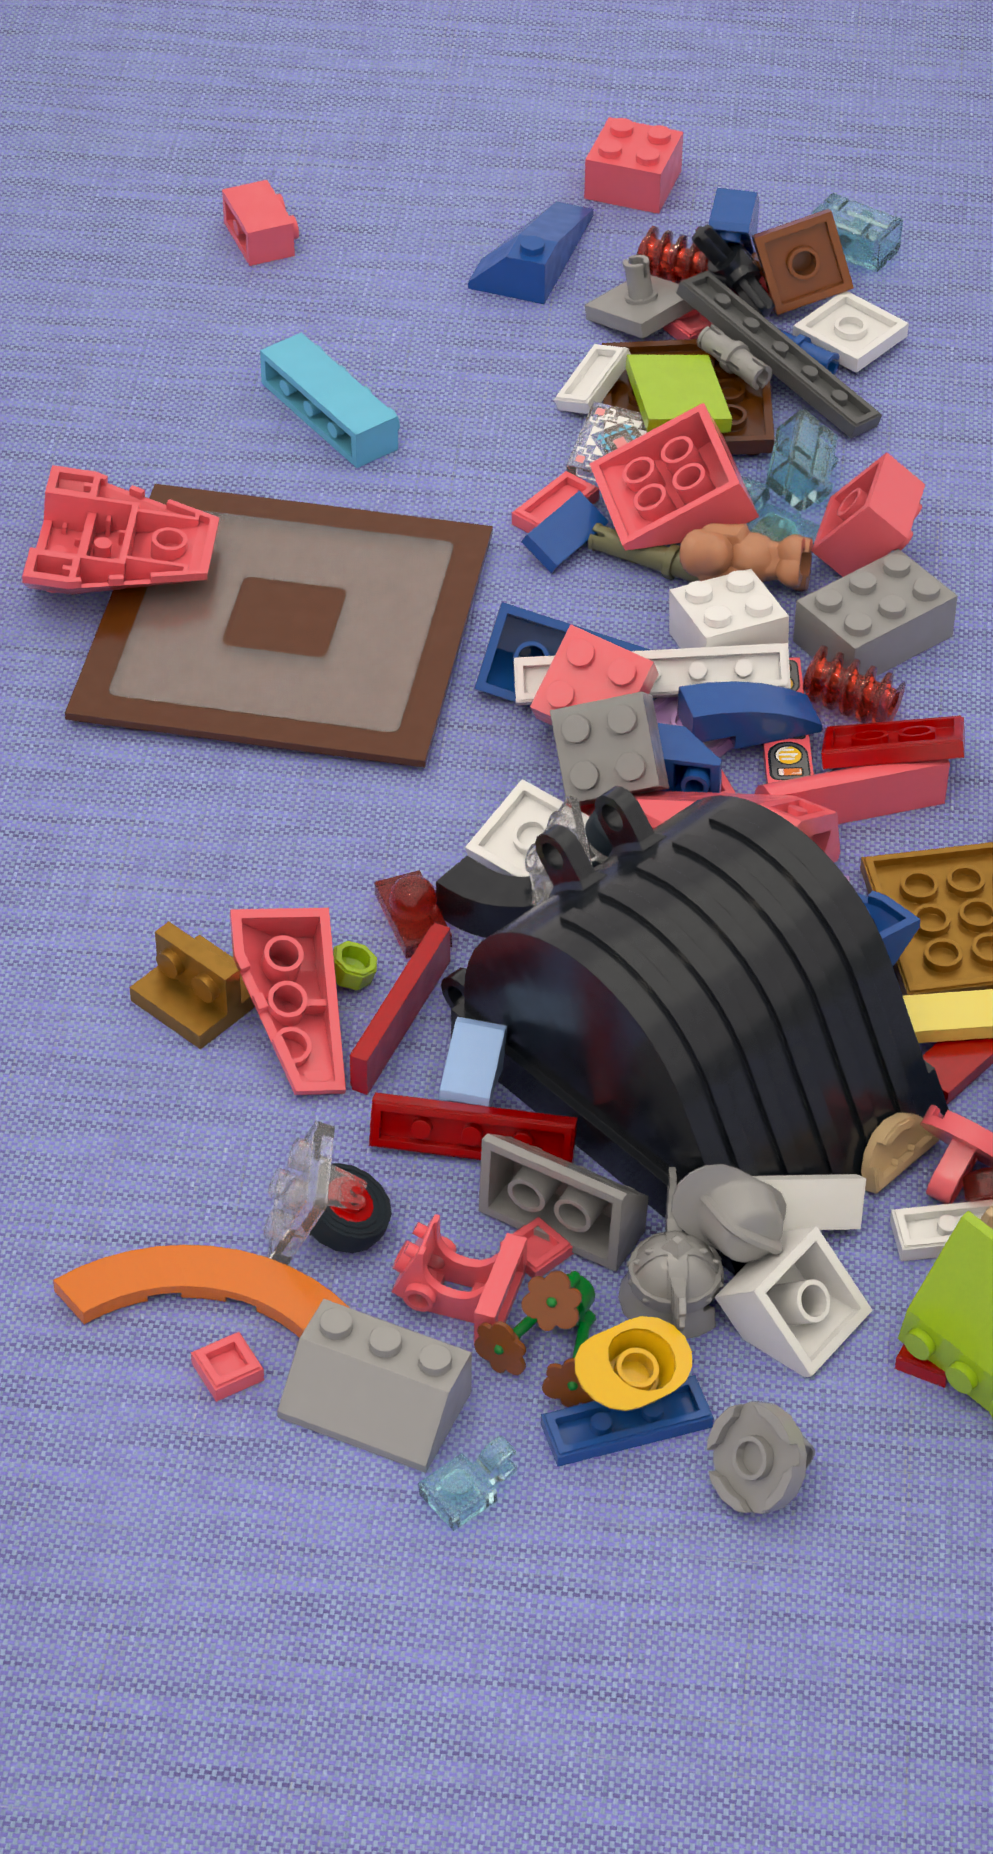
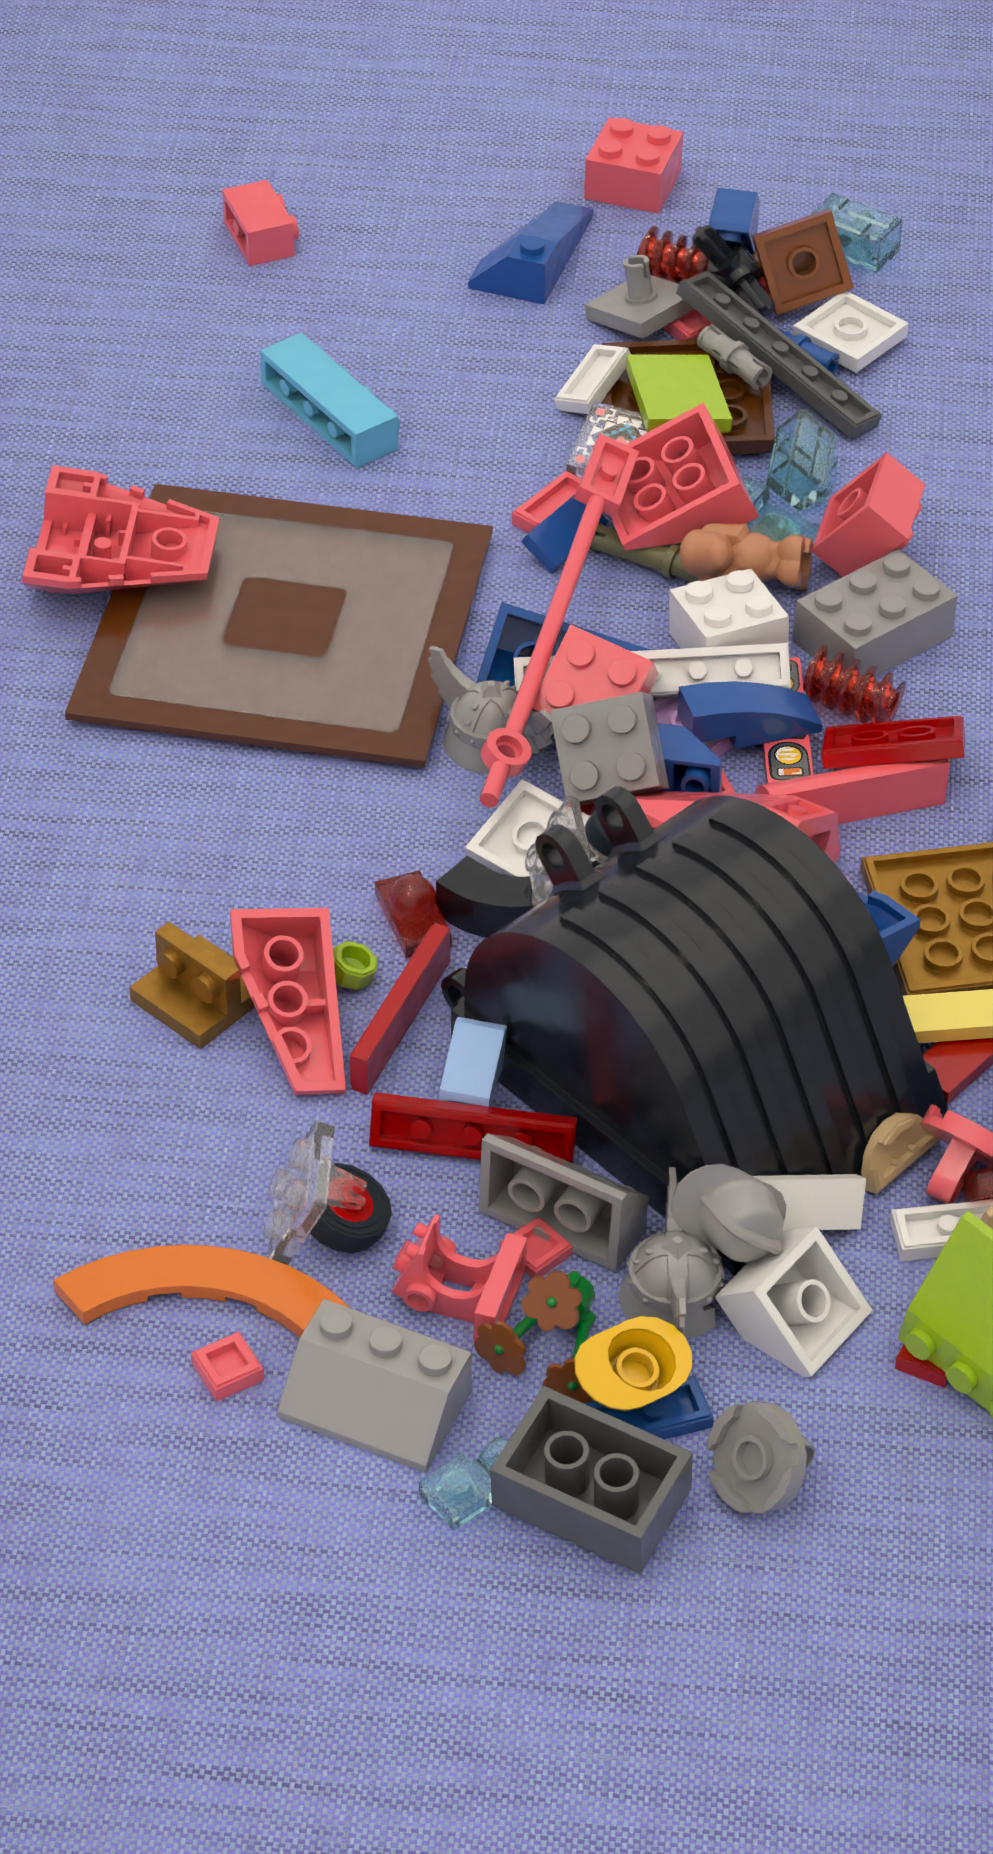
(478, 711): none -> light grey helmet
(591, 1479): none -> dark grey brick
(601, 490): none -> coral bar

